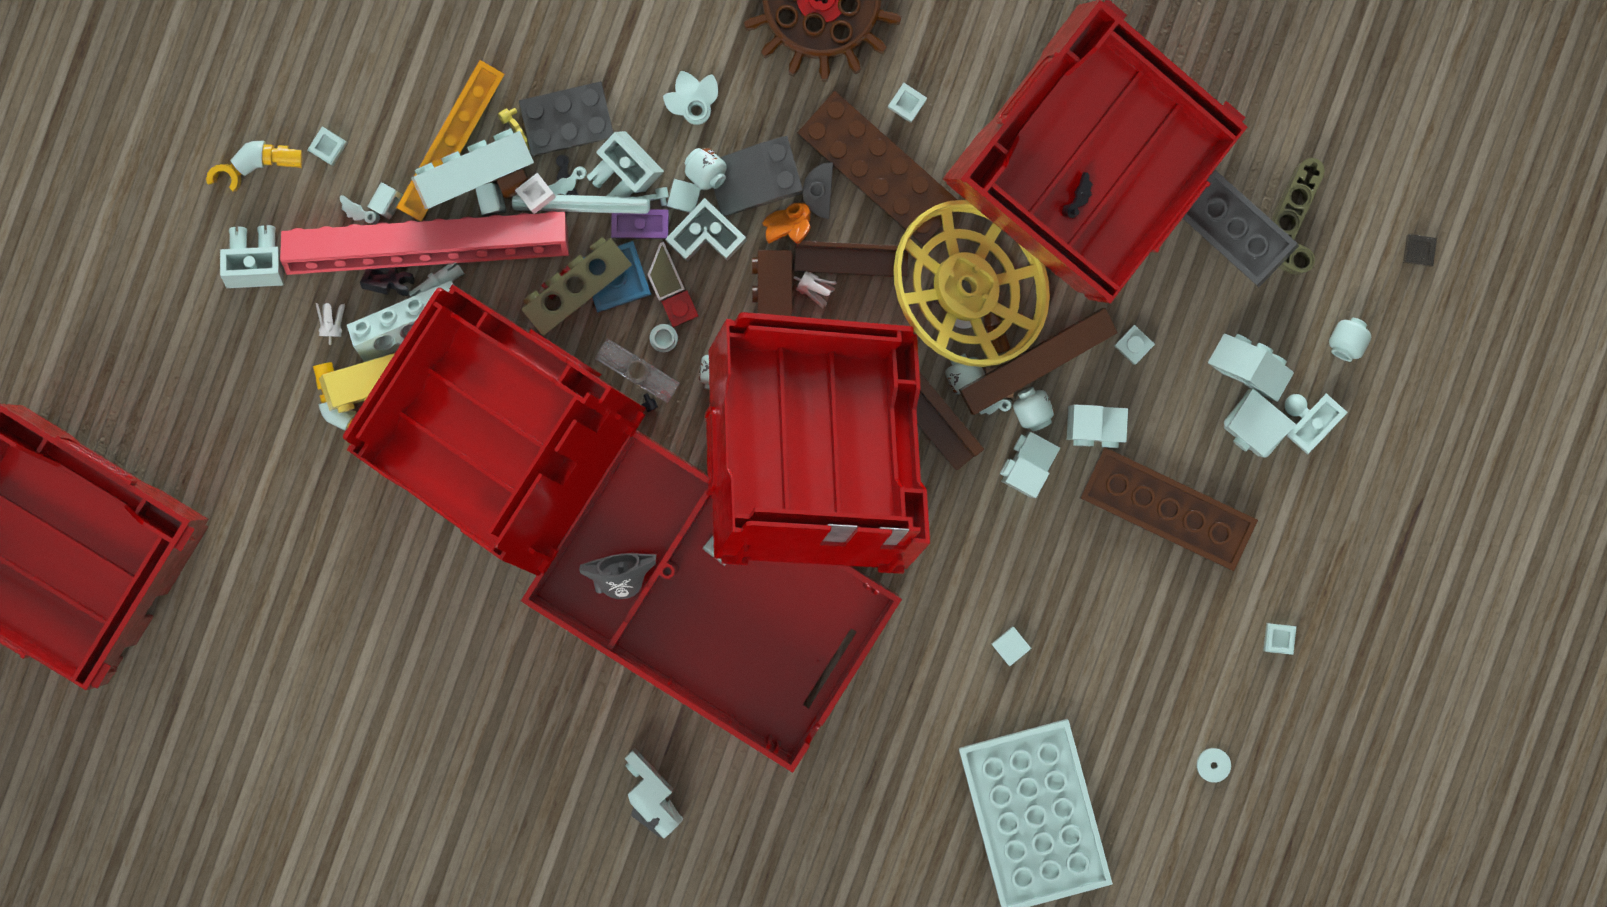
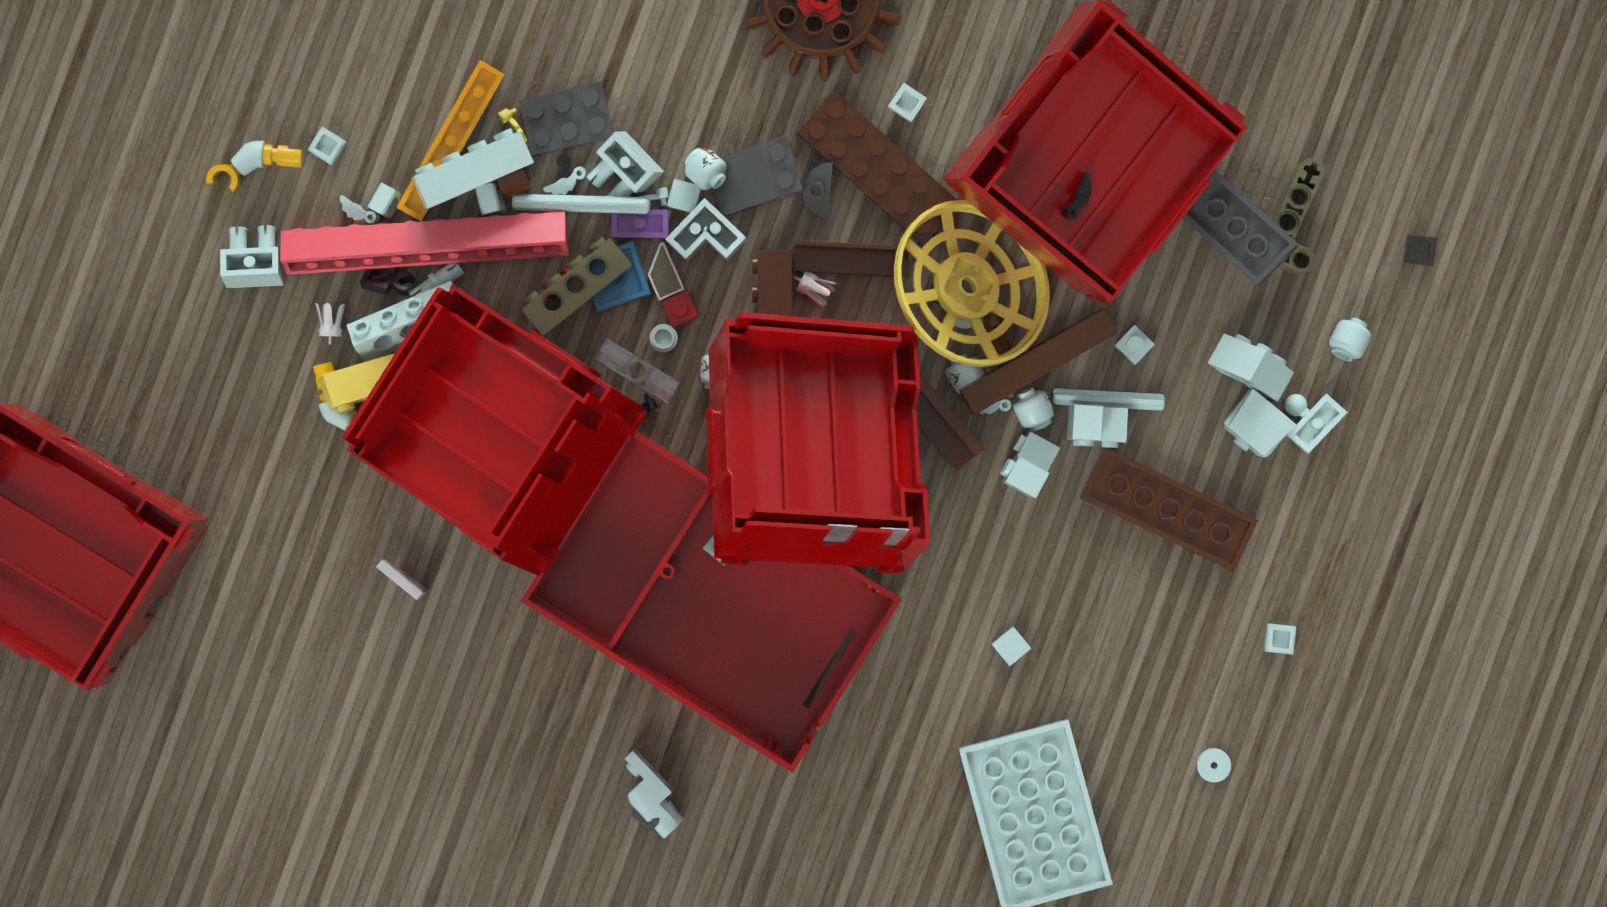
(402, 579): none -> white tile
(535, 193): white plate -> none
(619, 574): dark grey hat -> none
(691, 94): light aqua plate -> none
(790, 221): orange plate -> none
(1113, 399): none -> light aqua axle

